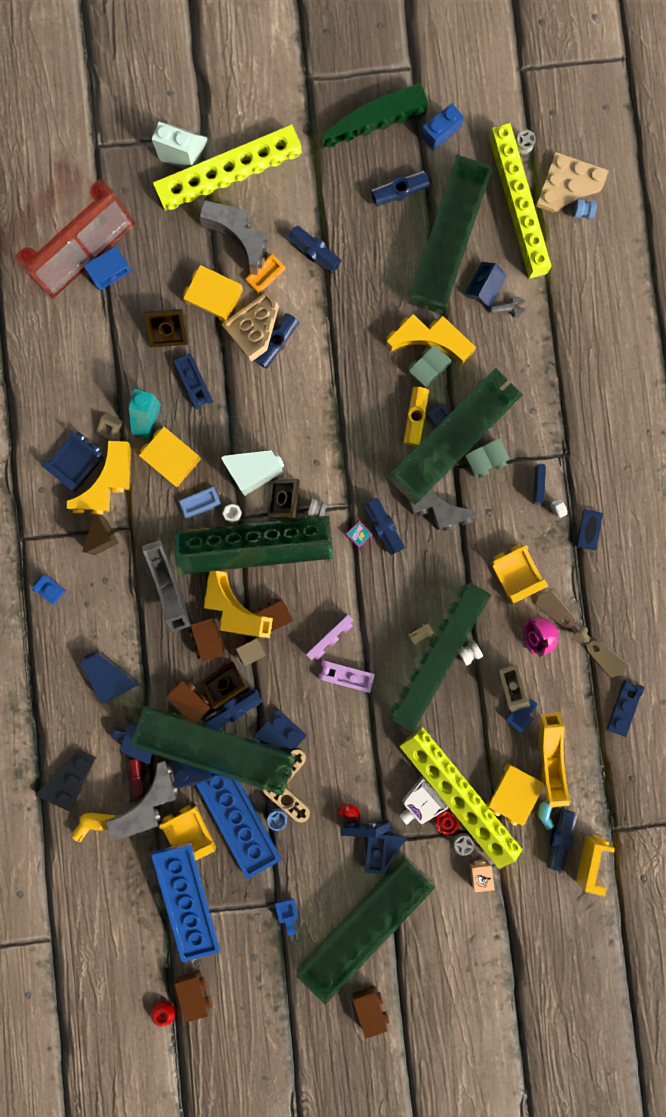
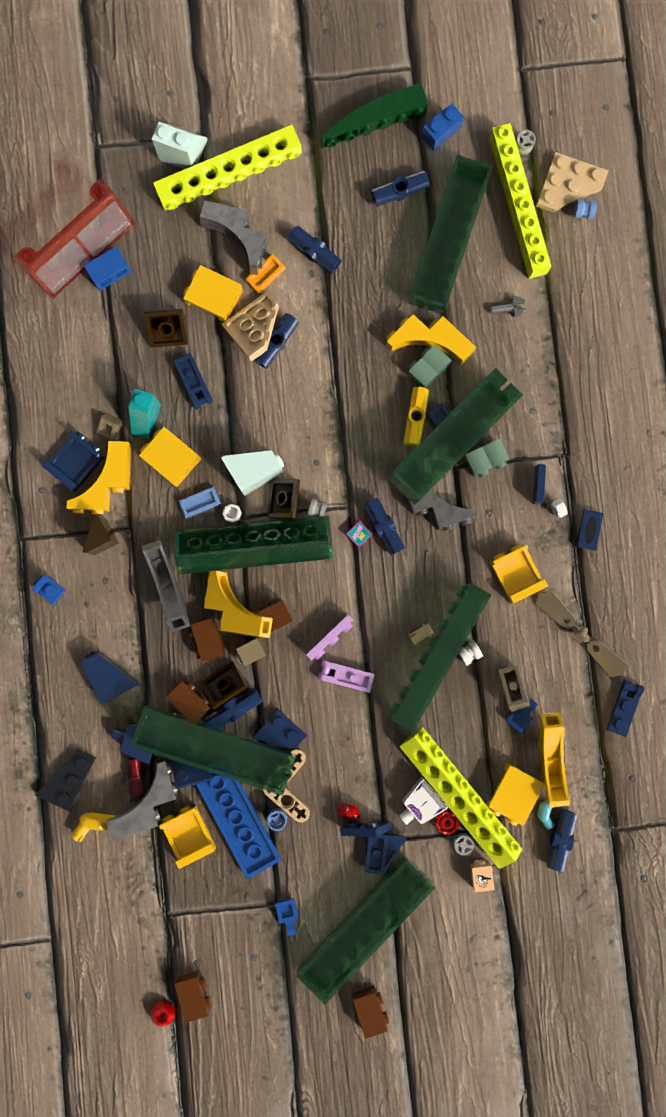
(186, 901): blue plate -> none
(486, 283): dark blue panel -> none
(541, 636): dark pink cylinder -> none
(590, 862): yellow panel -> none

